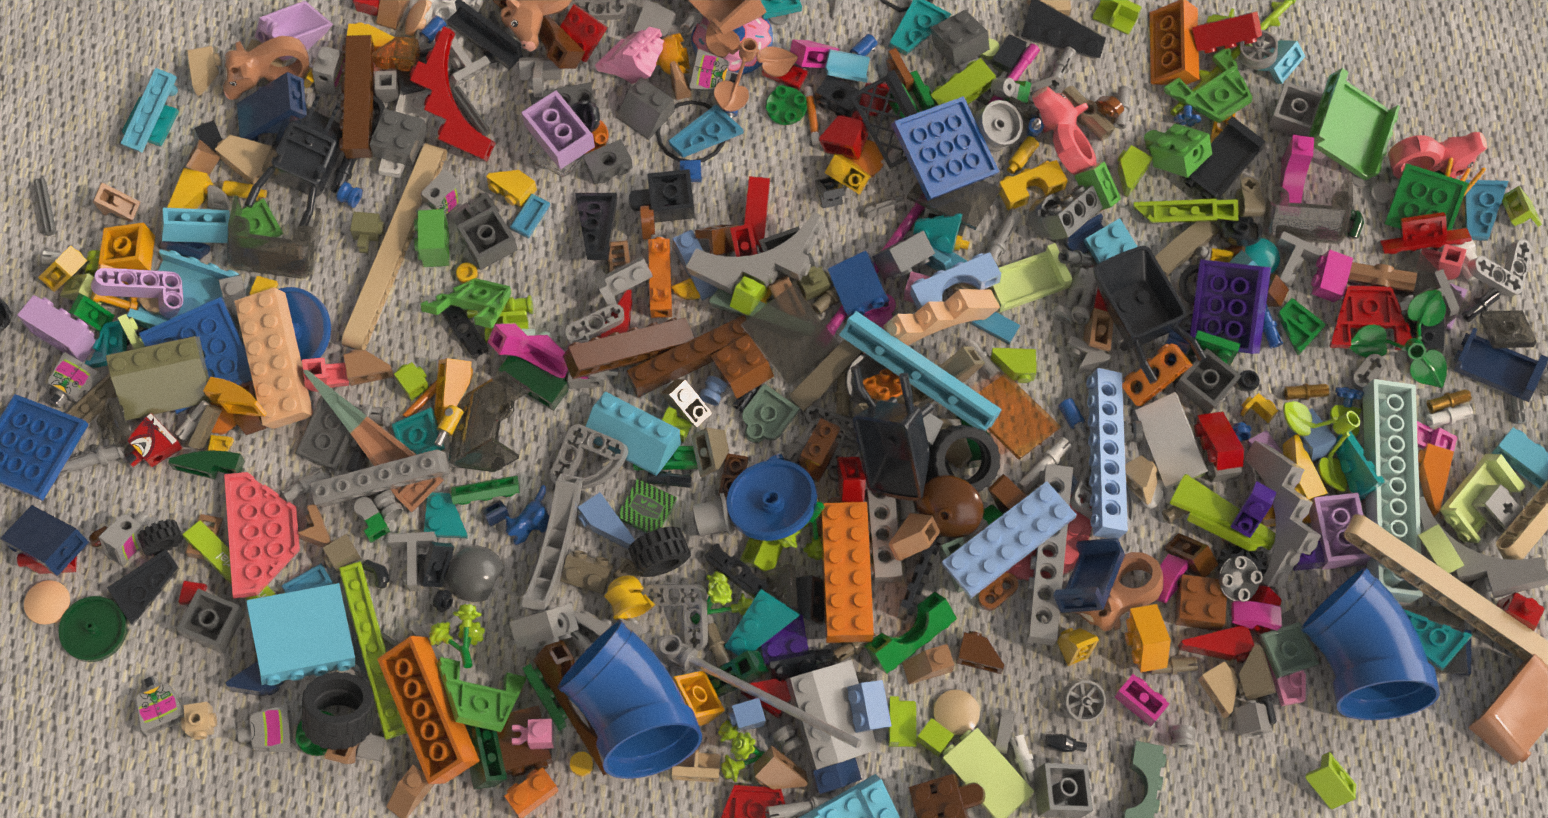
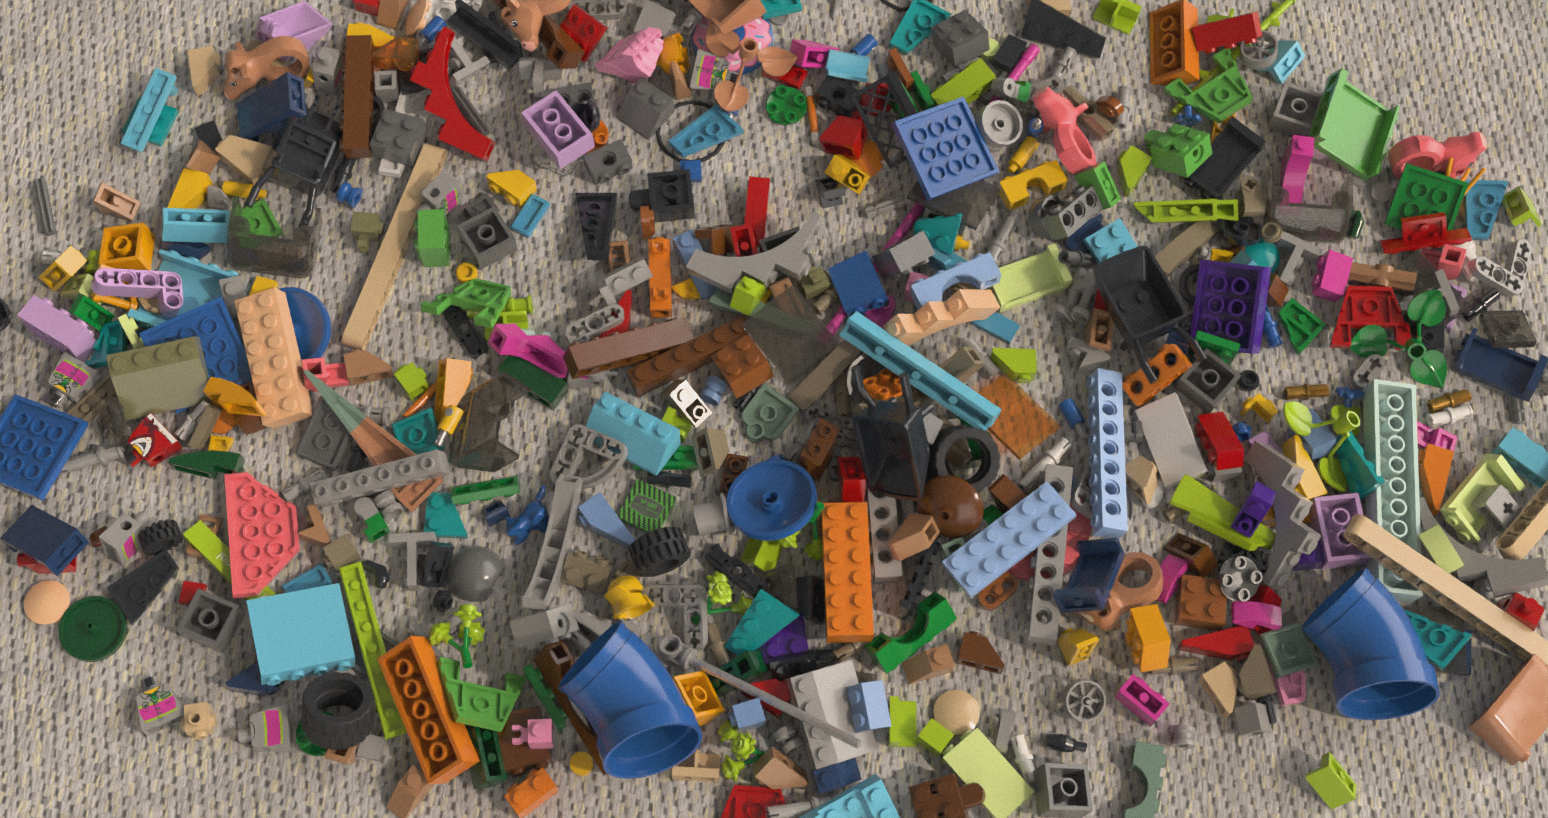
(1271, 232): none -> dark tan plate

